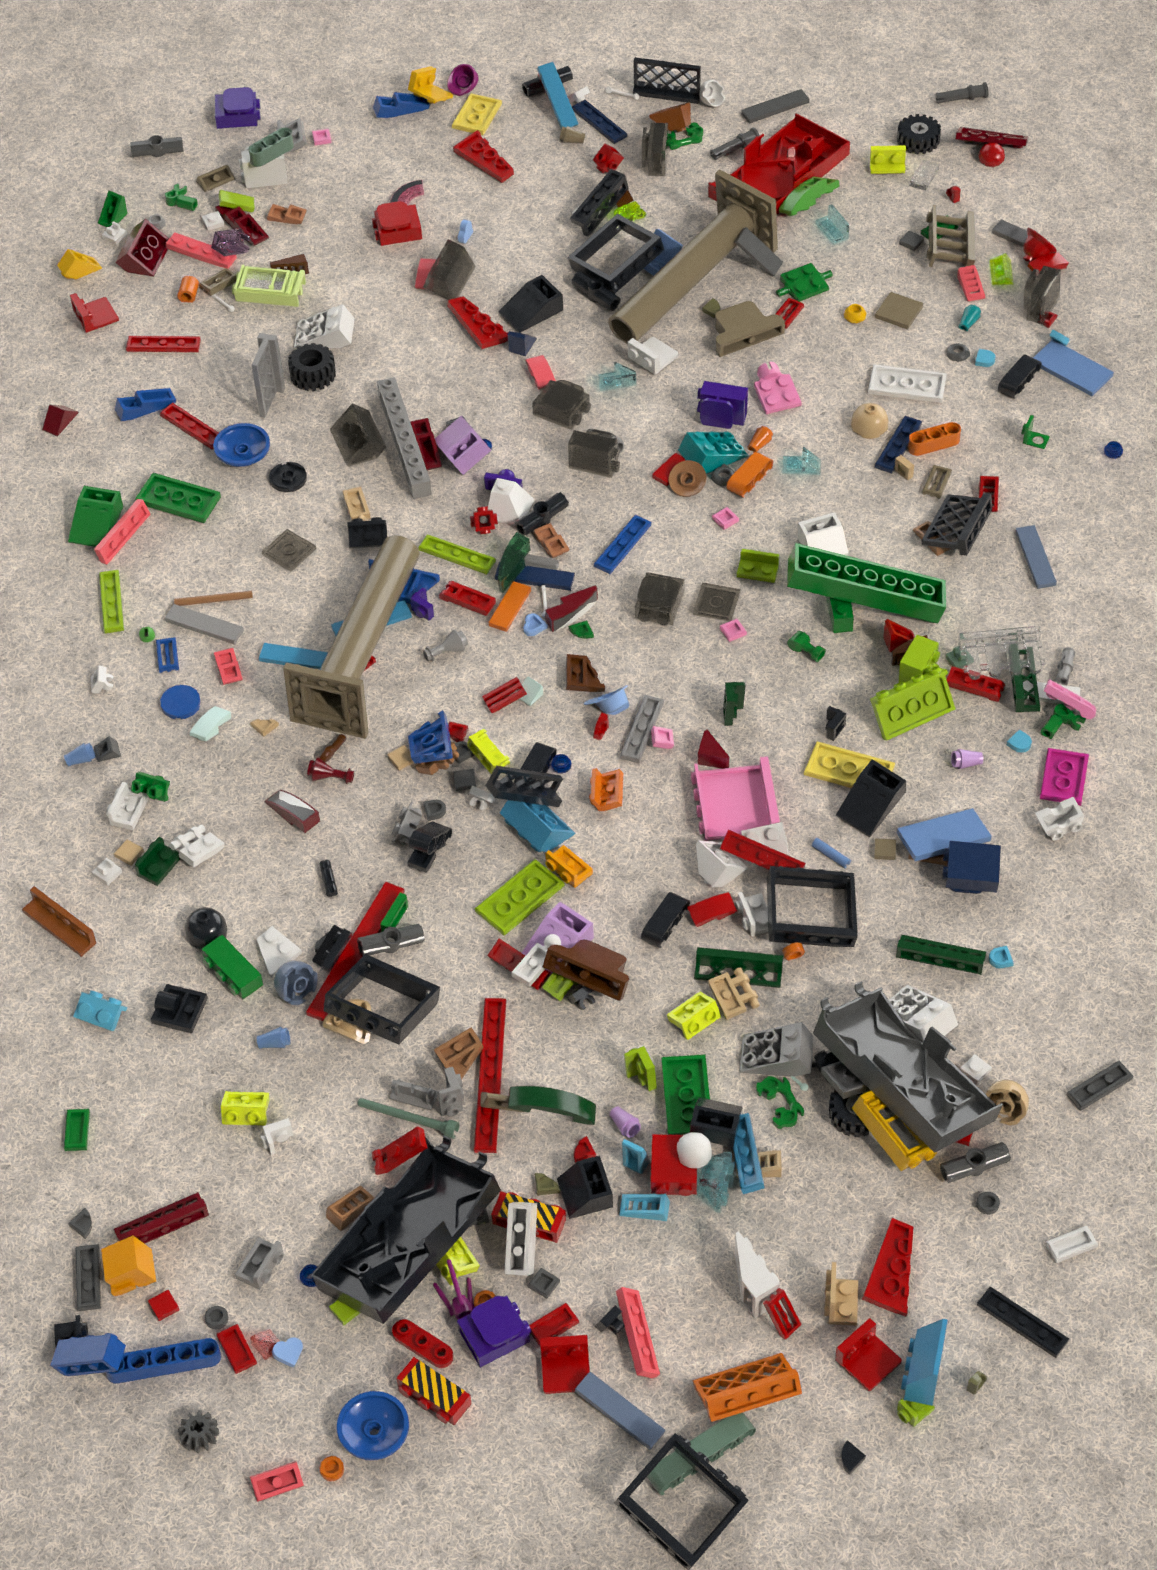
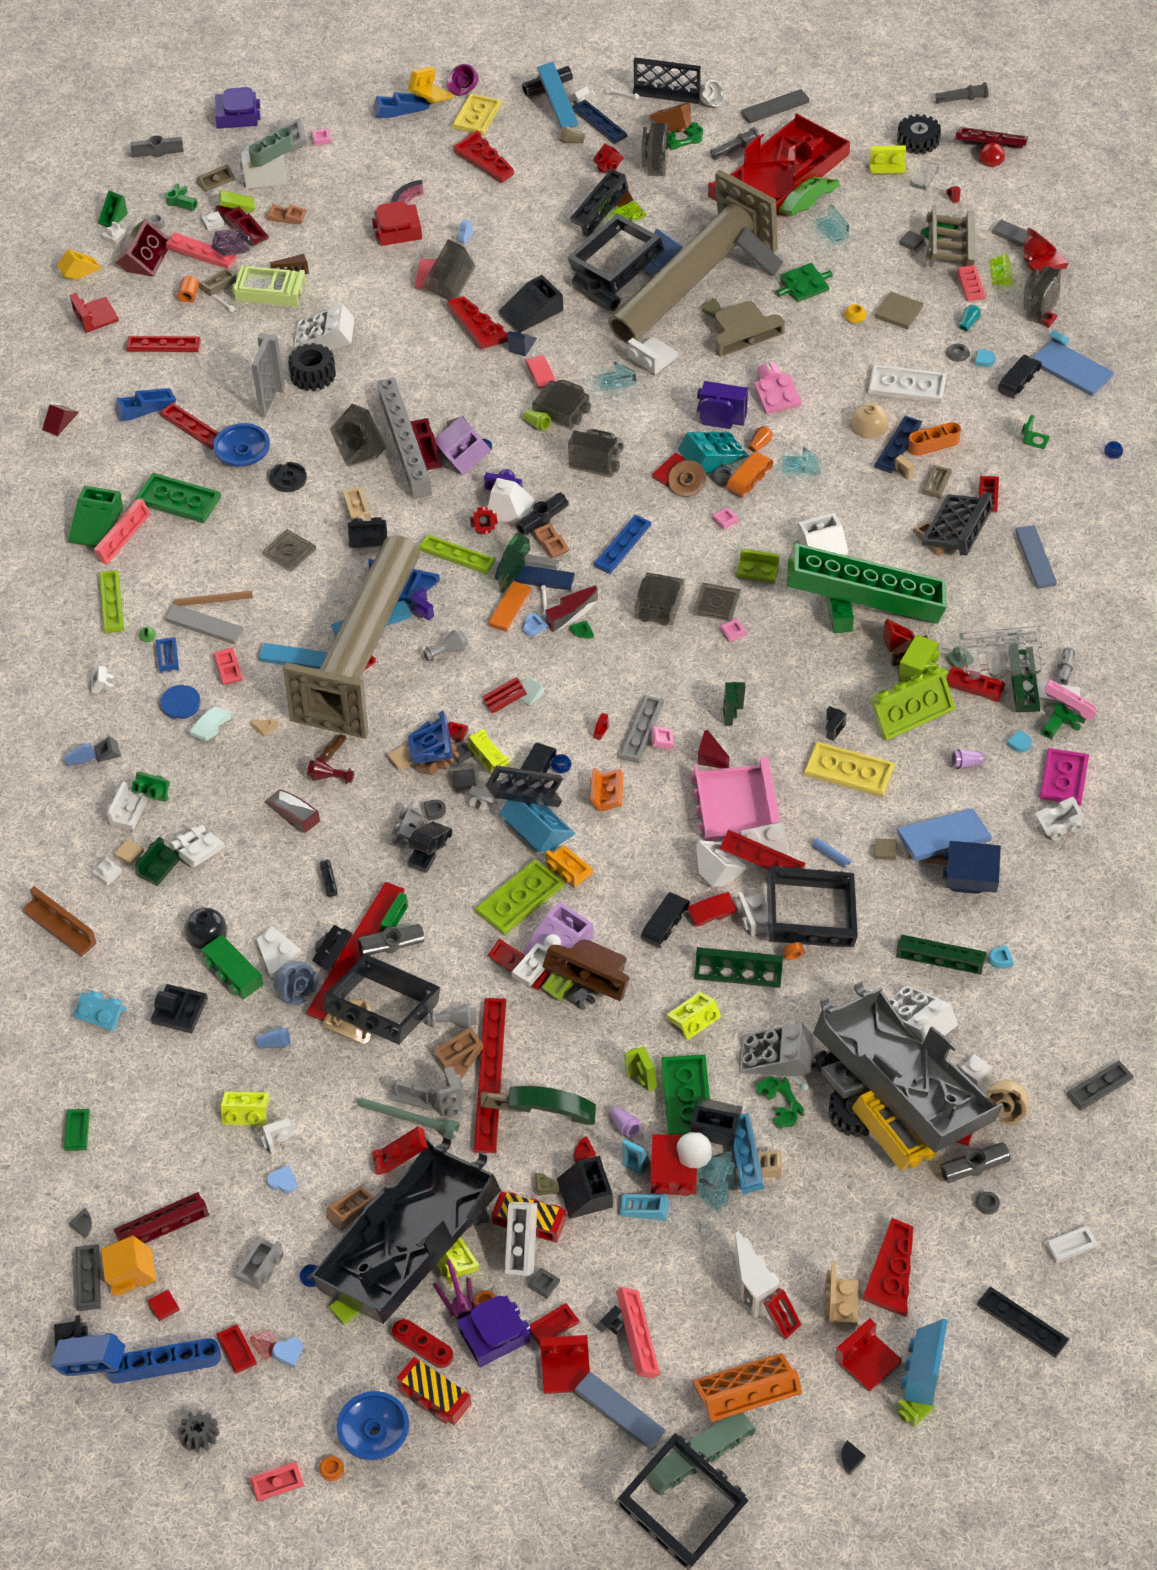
(216, 1317): dark grey tile -> none
(282, 1179): none -> light blue tile
(462, 1016): none -> light grey piece
(468, 598): red plate -> none
(537, 419): none -> lime cone
(581, 675): reddish brown wing -> none
(612, 702): light blue piece -> none
(727, 995): tan plate -> none
(800, 306): red tile -> none
(801, 641): green leg -> none
(872, 798): black slope -> none
(976, 1382): olive tile -> none

